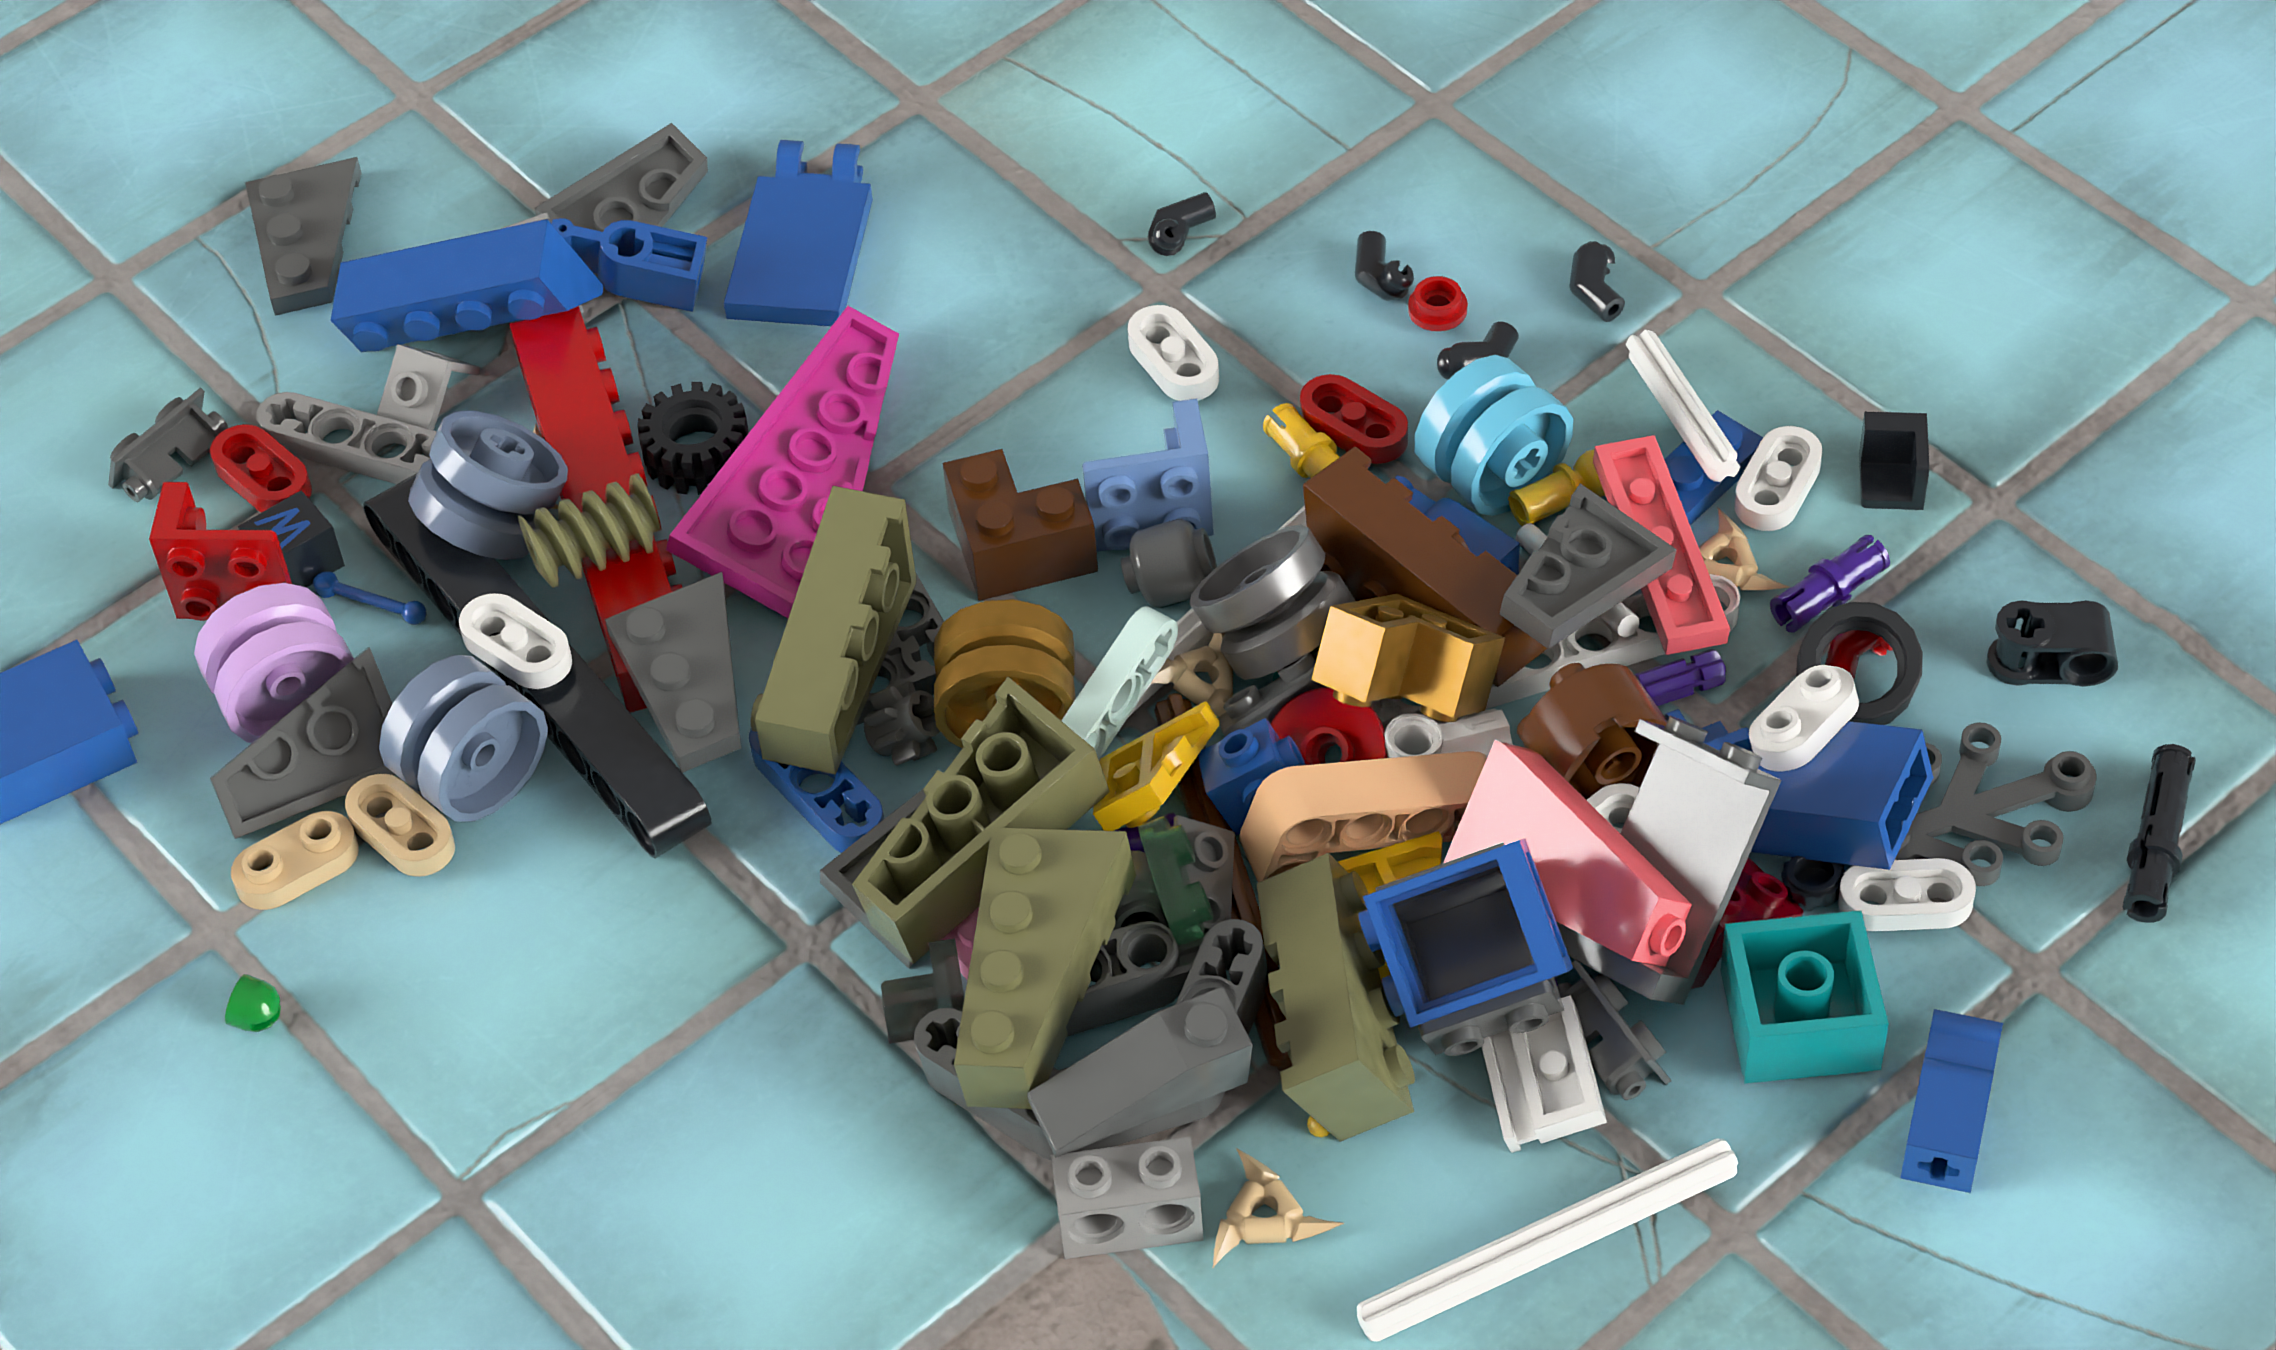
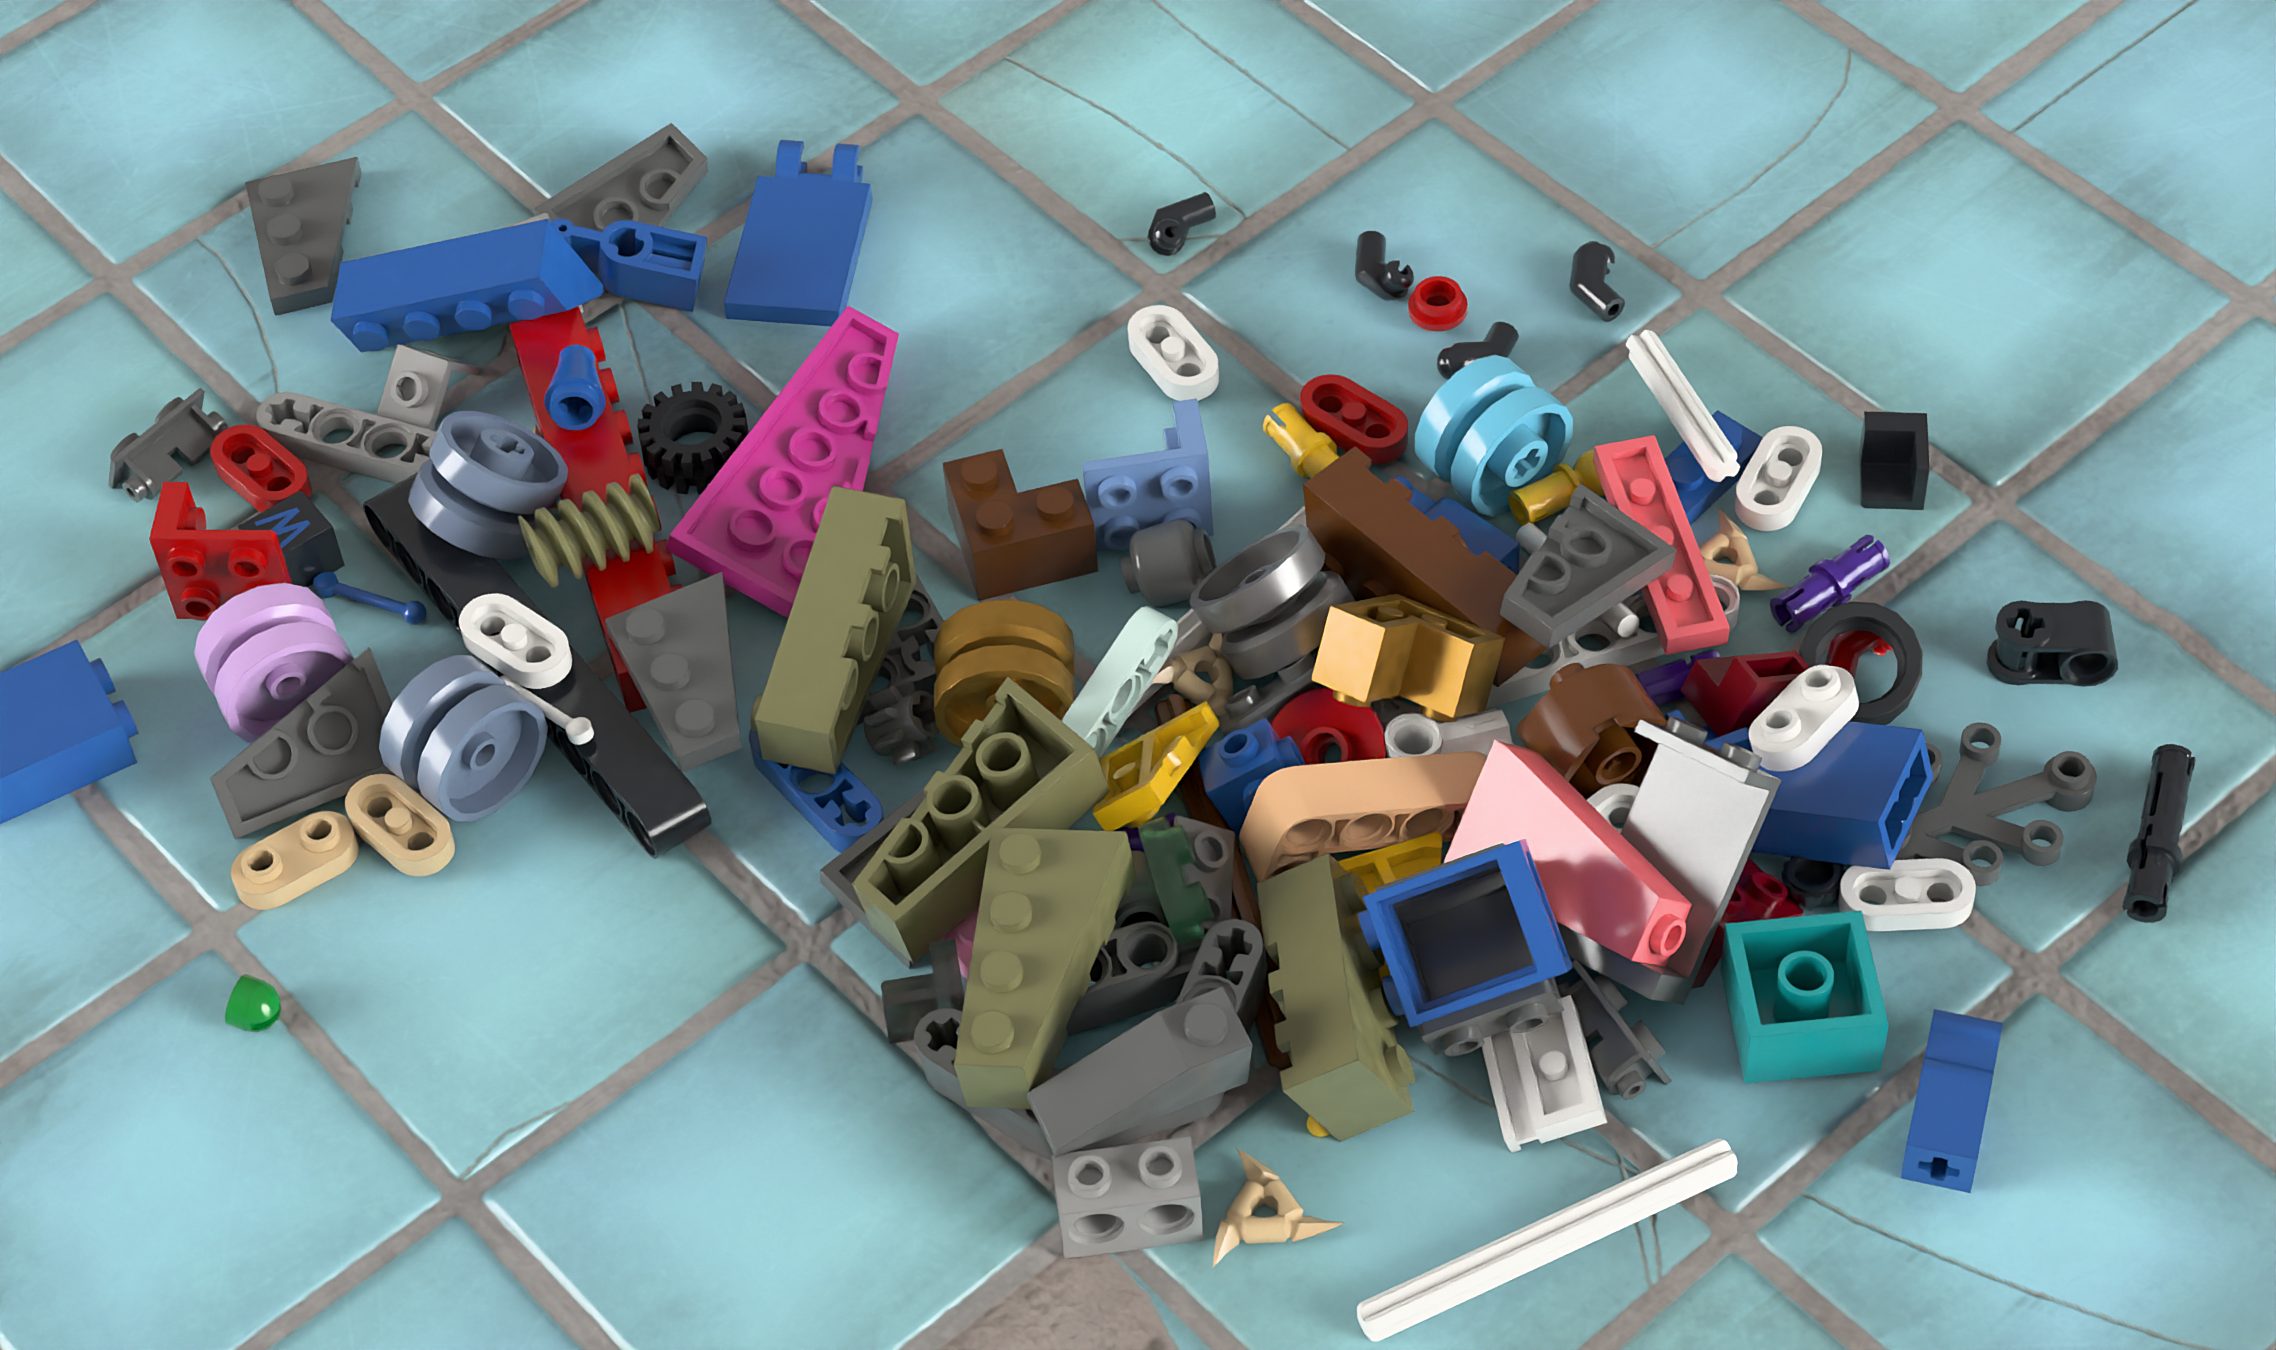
(575, 391): none -> blue cone
(578, 729): none -> white hinge
(1739, 688): none -> dark red piece

